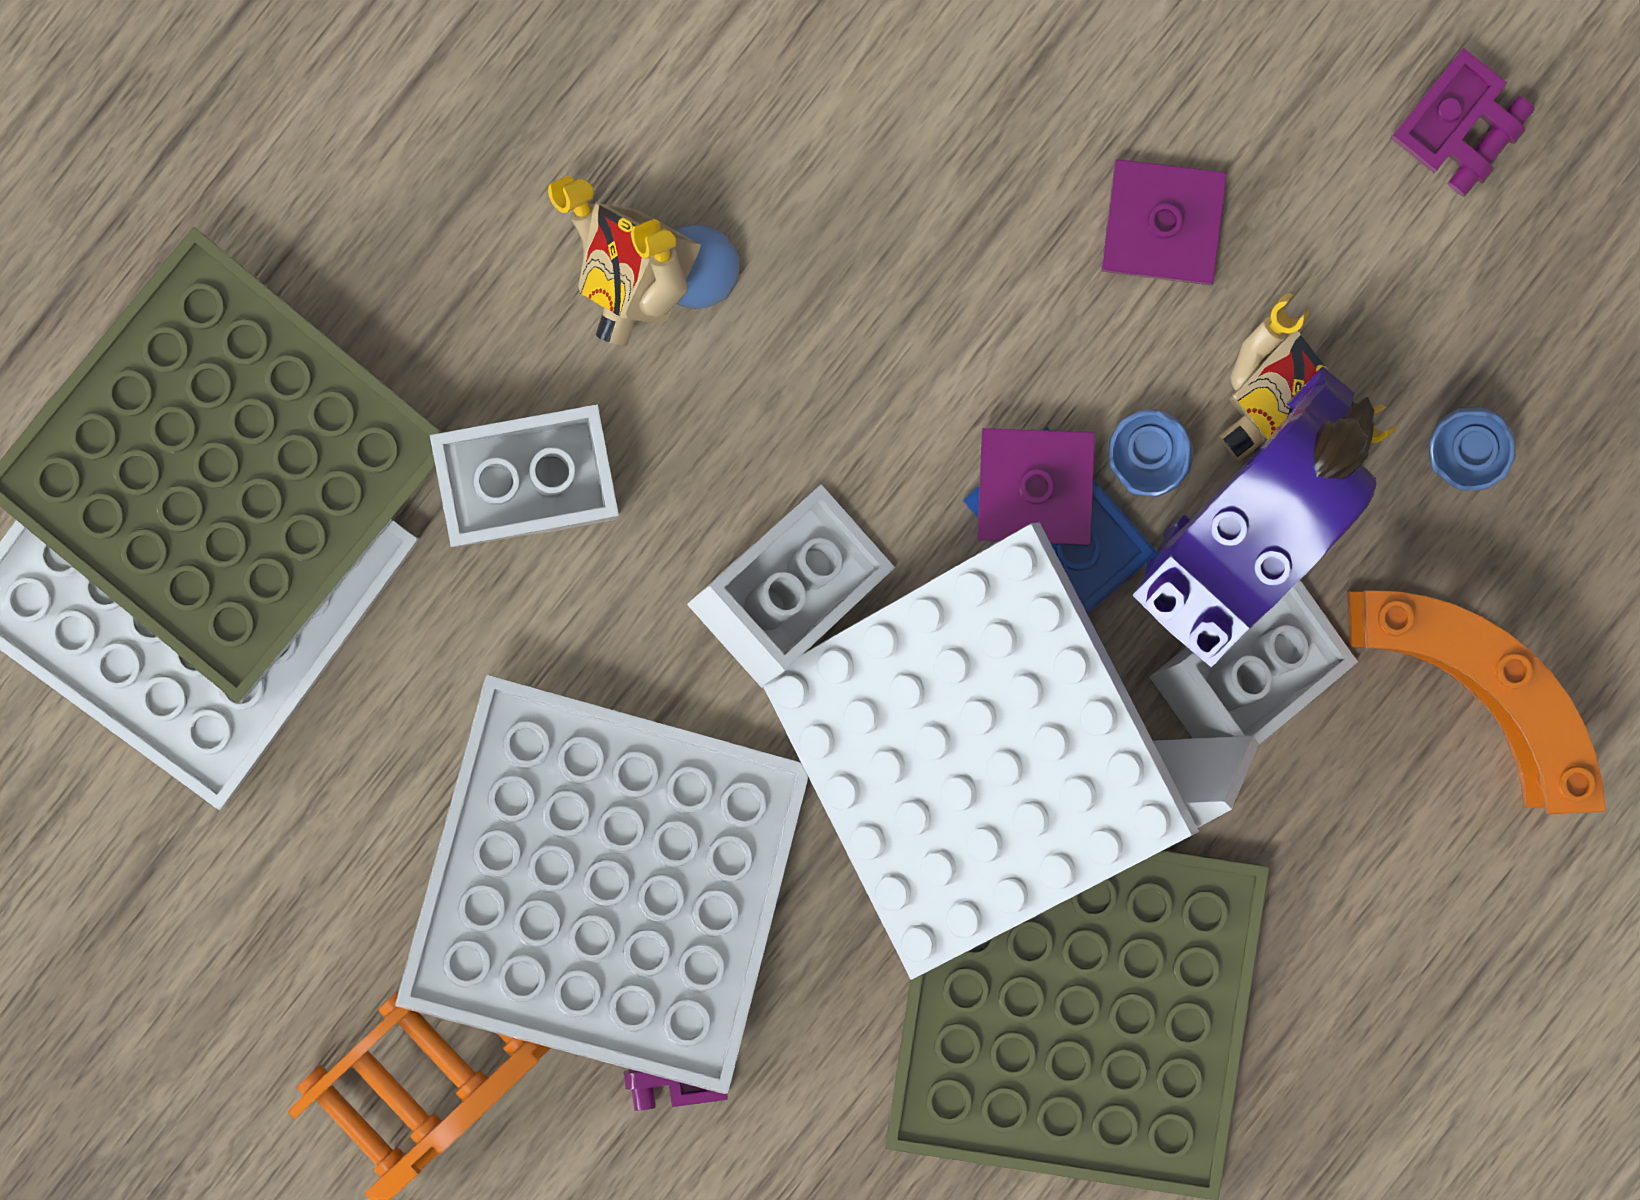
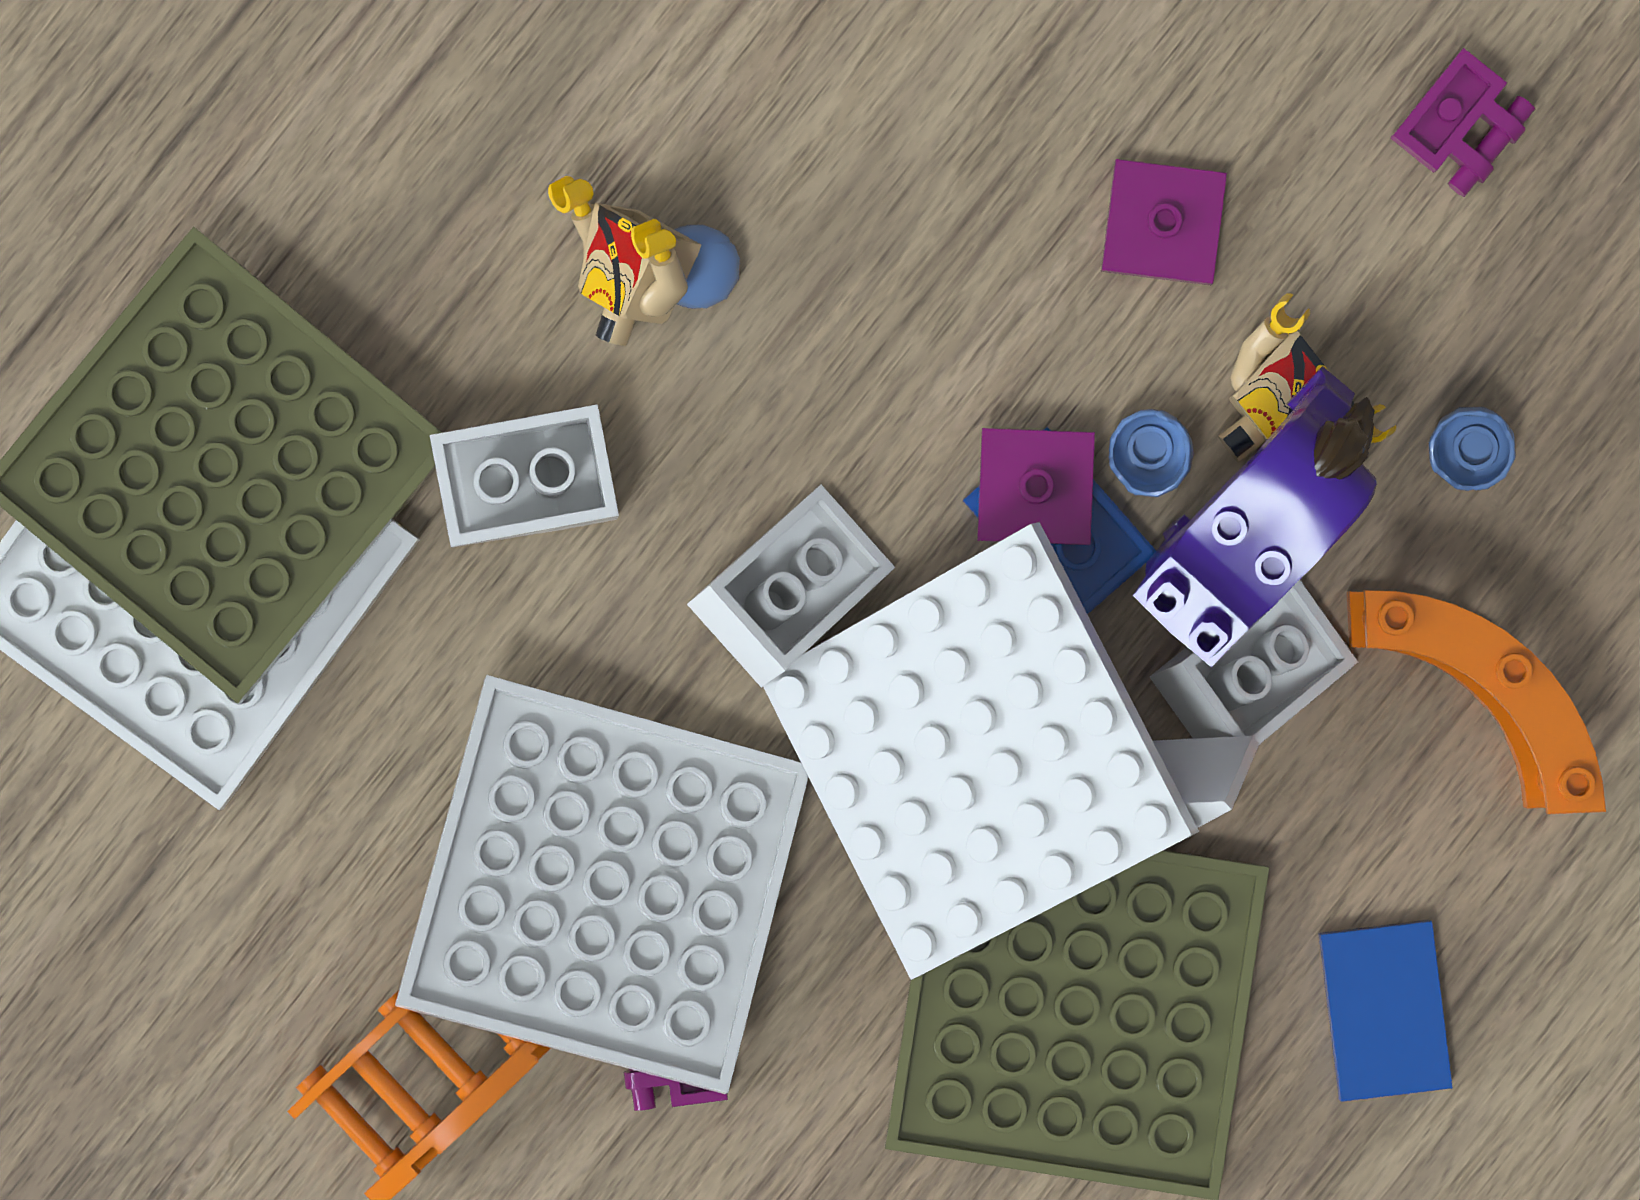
(1385, 1010): none -> blue tile

